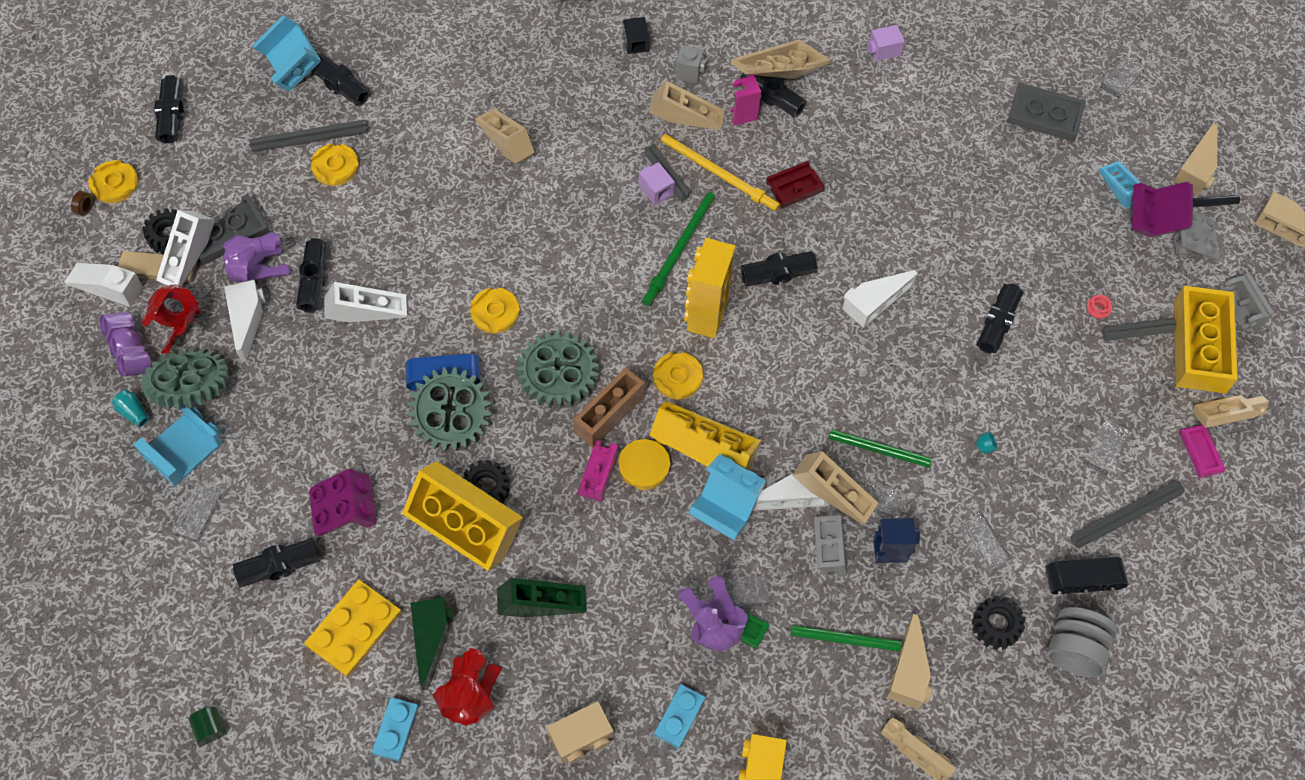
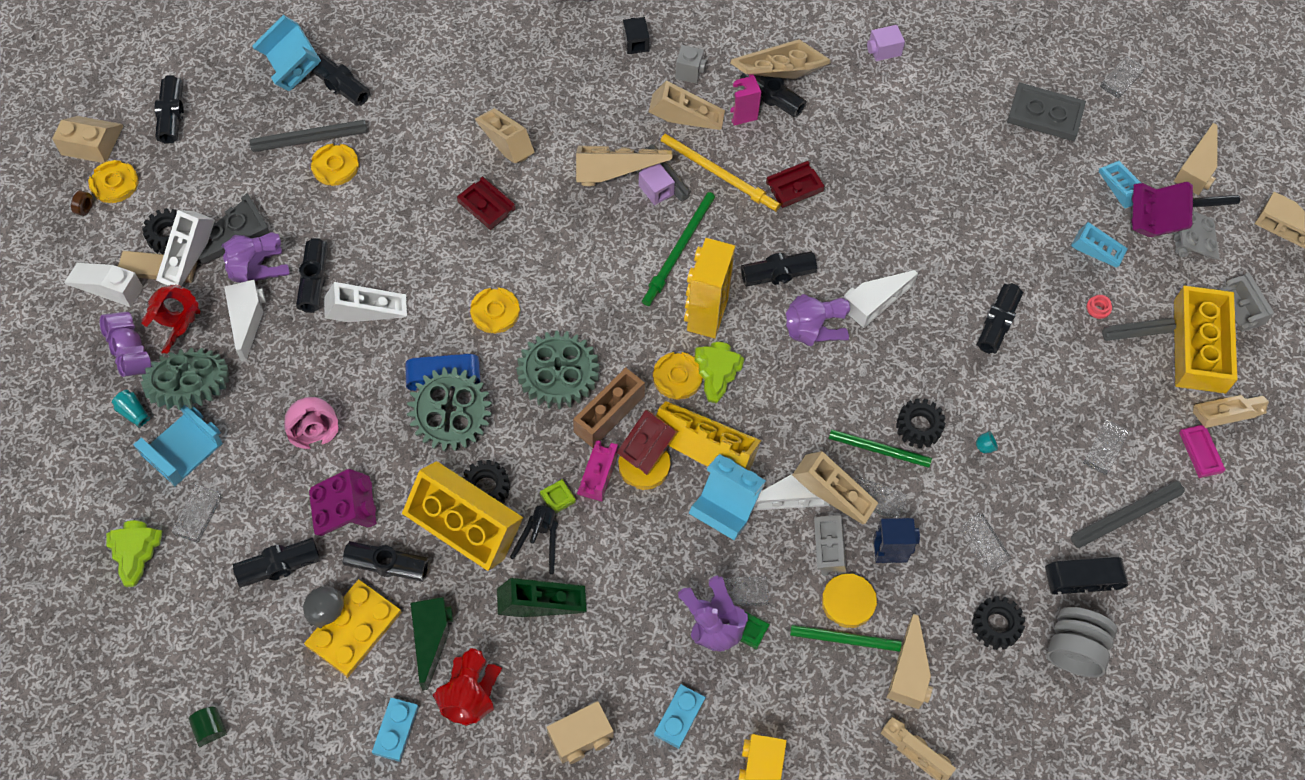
(86, 138): none -> tan slope
(132, 549): none -> lime rock
(310, 421): none -> bright pink cylinder
(323, 606): none -> dark grey hair
(369, 558): none -> black piece
(486, 203): none -> dark red plate
(540, 523): none -> black plant
(557, 496): none -> lime tile
(601, 164): none -> tan wedge
(647, 442): none -> dark red plate
(718, 368): none -> lime rock
(808, 315): none -> medium lavender piece
(849, 600): none -> yellow tile
(916, 436): none -> black tyre
(1088, 246): none -> medium azure slope

